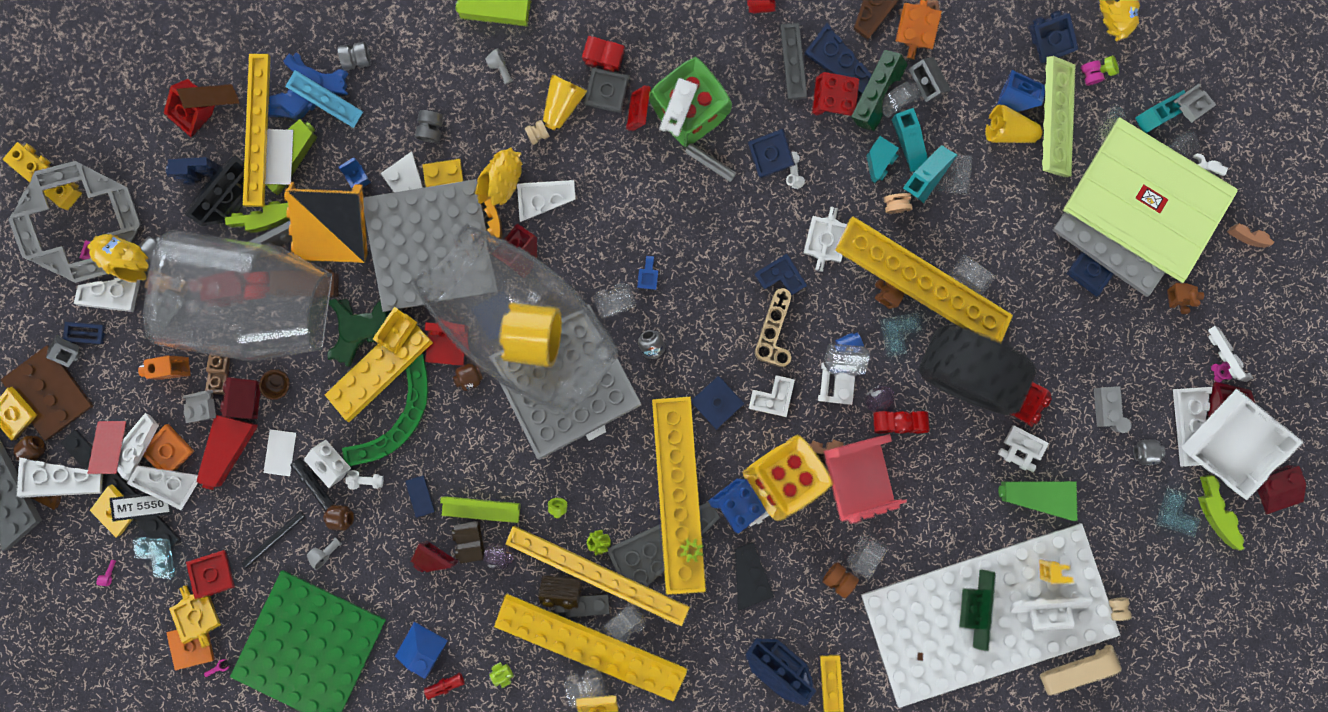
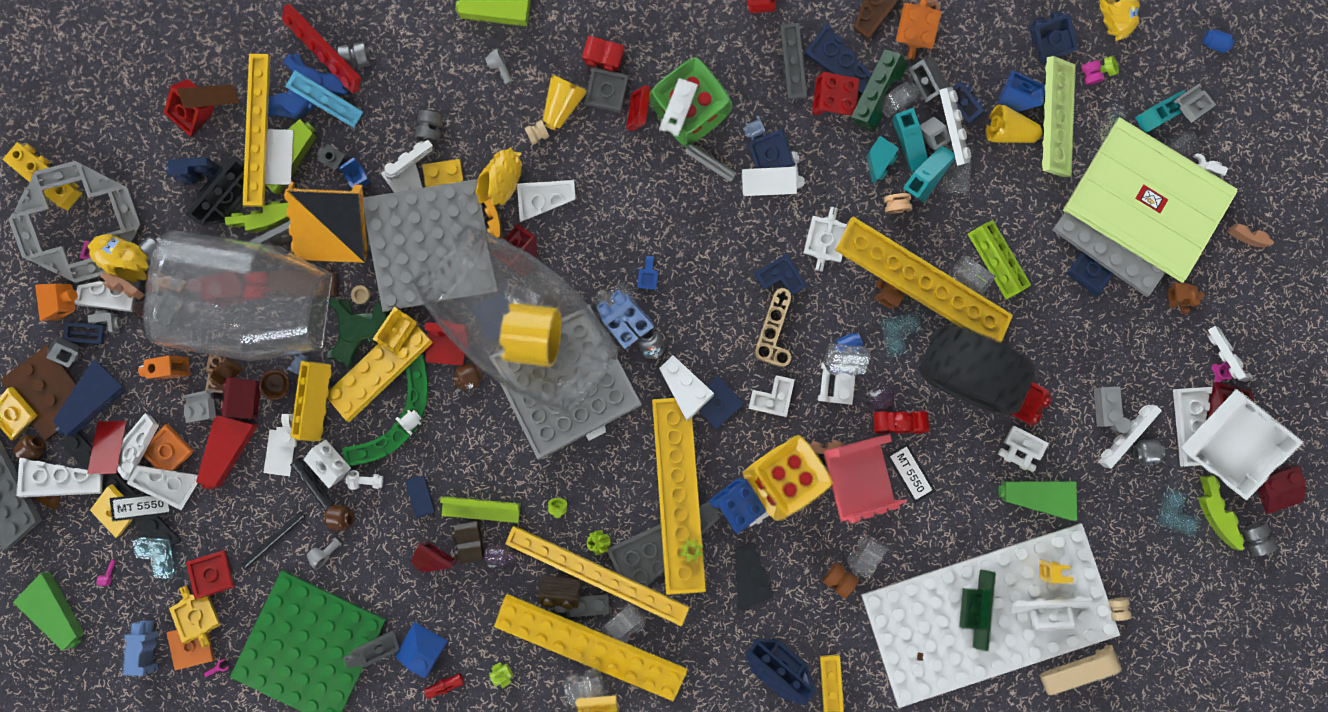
(50, 611): none -> bright green slope
(55, 301): none -> orange torso
(89, 398): none -> dark blue slope
(102, 316): none -> light grey bracket
(113, 282): none -> nougat slope
(138, 309): none -> clear smoke tile
(139, 649): none -> medium blue hips
(224, 369): none -> reddish brown bracket
(283, 433): none -> white plate
(295, 367): none -> sand blue brick
(310, 401): none -> yellow brick
(321, 48): none -> red plate
(333, 163): none -> dark grey brick
(360, 295): none -> tan tile
(372, 651): none -> dark grey hinge
(406, 160): none -> white plate
(409, 421): none -> white brick
(620, 313): none -> medium blue hips
(685, 387): none -> white wing
(754, 128): none -> sand blue brick
(769, 181): none -> white sticker
(911, 473): none -> sticker
(934, 133): none -> light grey brick
(957, 133): none -> white plate
(970, 107): none -> dark blue brick
(997, 259): none -> lime fence
(1125, 440): none -> white plate
(1218, 40): none -> blue brick
(1259, 539): none -> flat silver wheel

